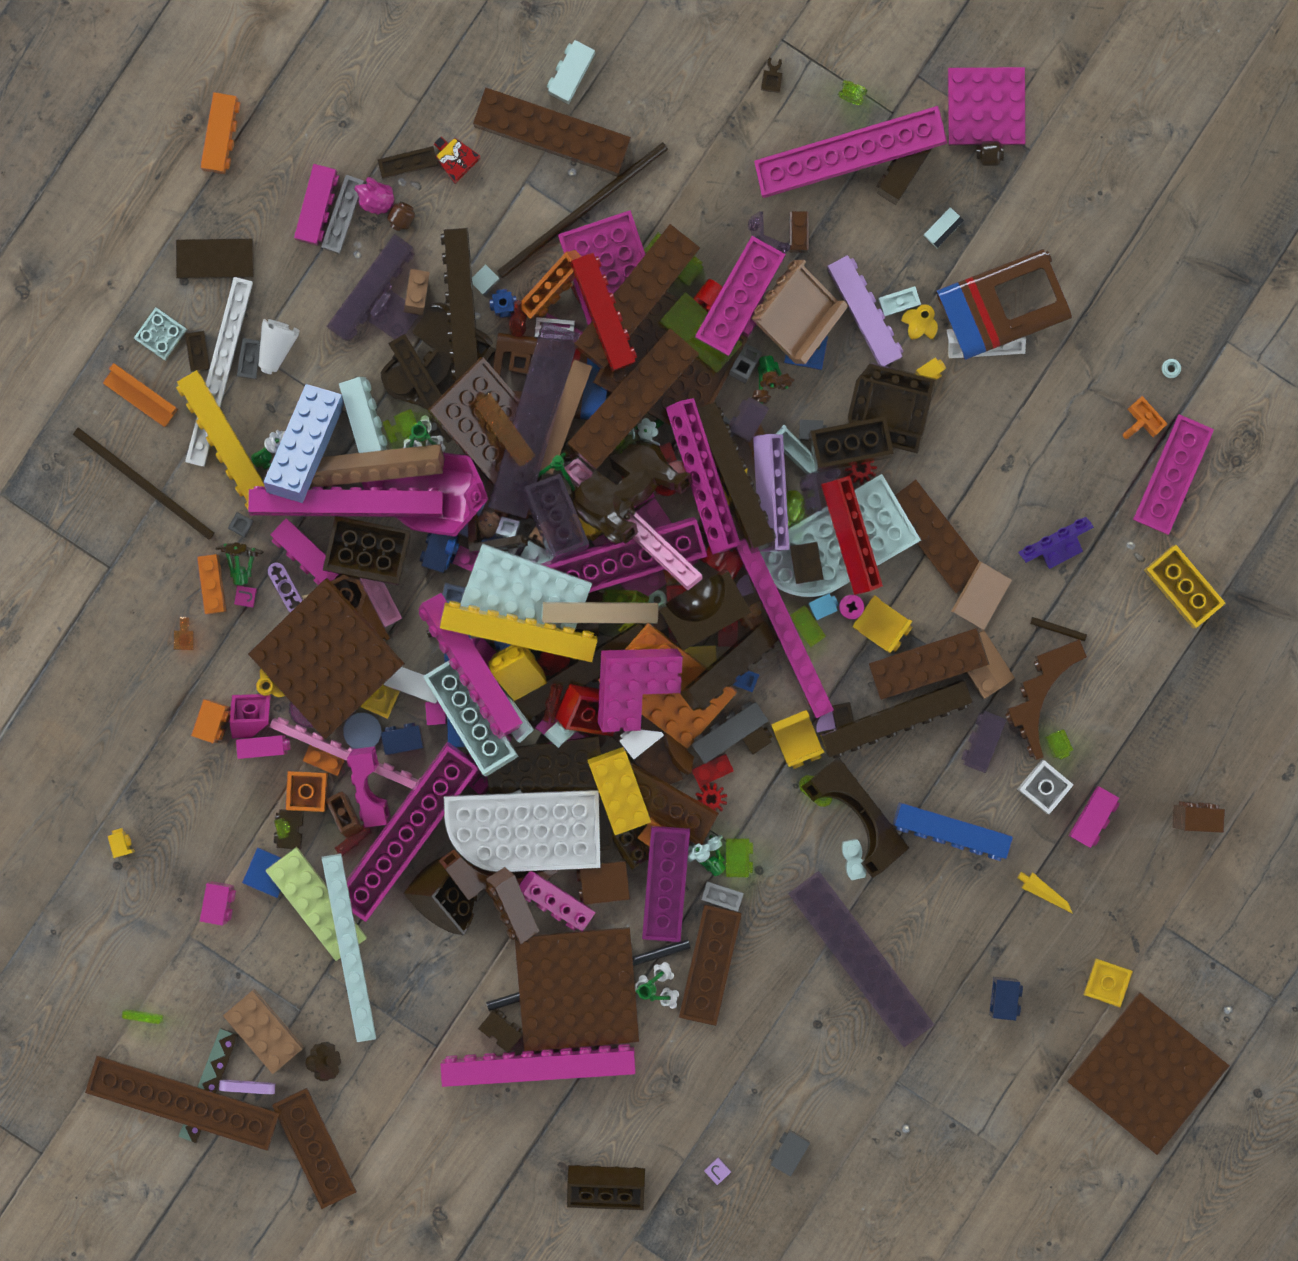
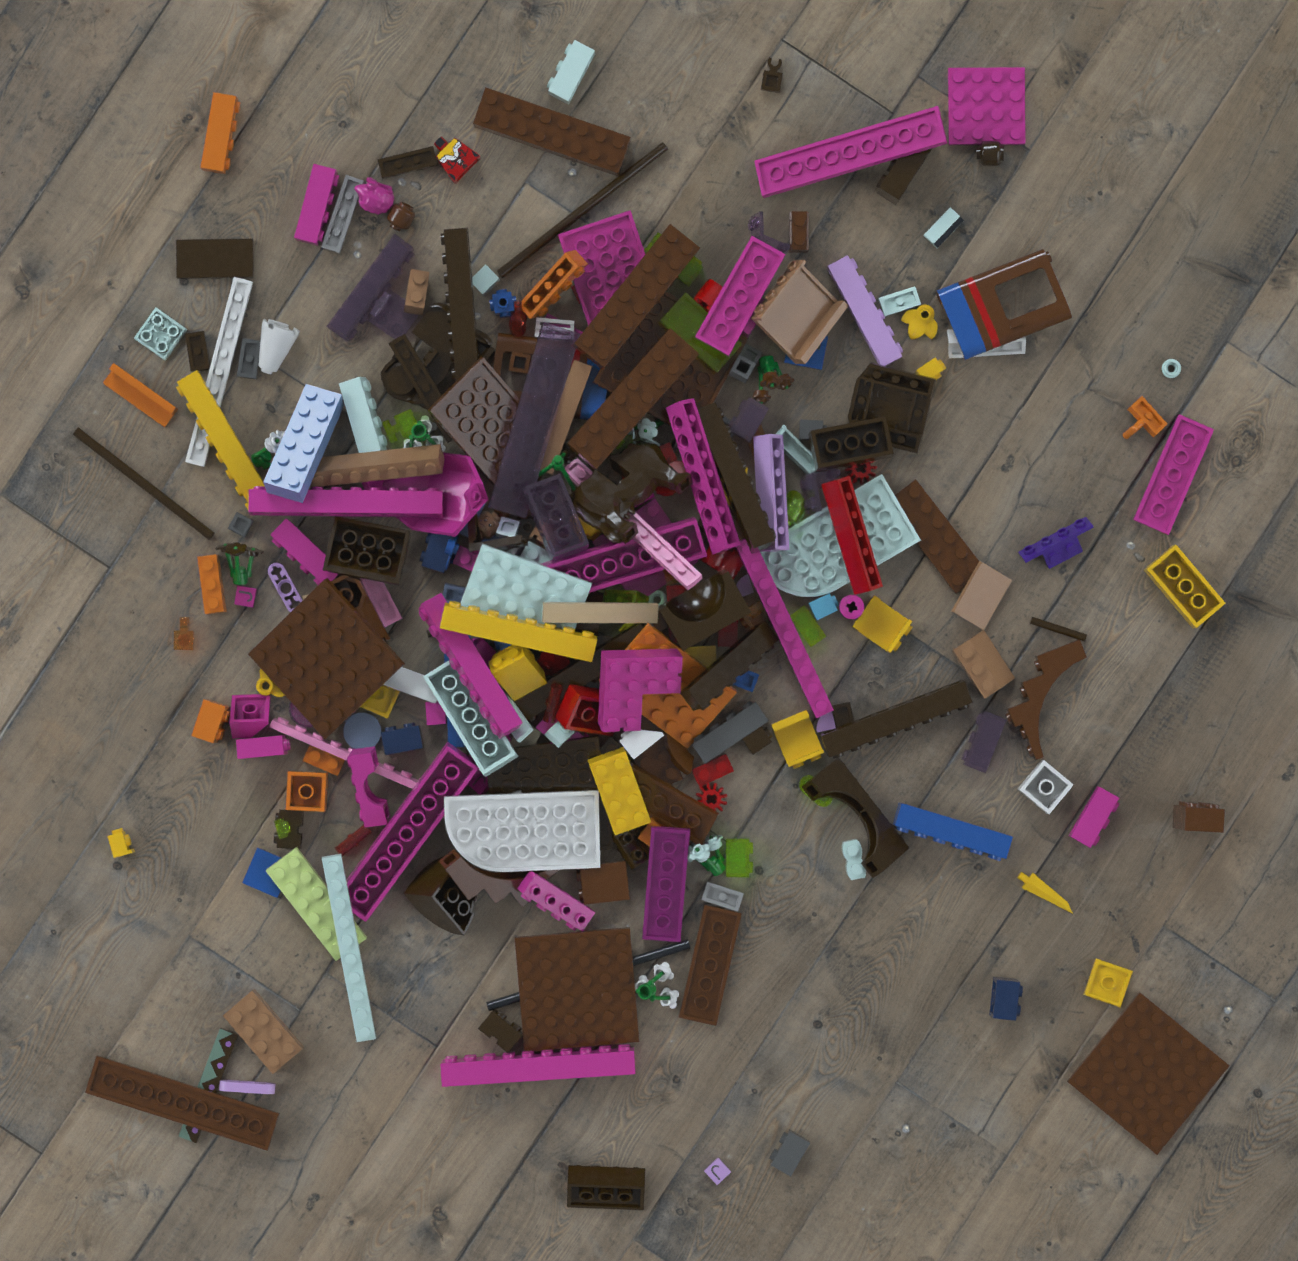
(142, 1016): clear neon green tile -> none
(217, 903): dark pink brick -> none
(314, 1148): reddish brown plate -> none
(323, 1061): dark brown plant -> none
(344, 814): reddish brown brick -> none
(504, 430): clear orange plate -> none
(512, 905): brick -> none
(603, 312): red brick -> none
(806, 562): dark brown plate -> none
(852, 92): clear neon green wheel -> none
(861, 958): clear purple plate -> none
(929, 663): reddish brown plate -> none
(1059, 744): clear neon green brick -> none

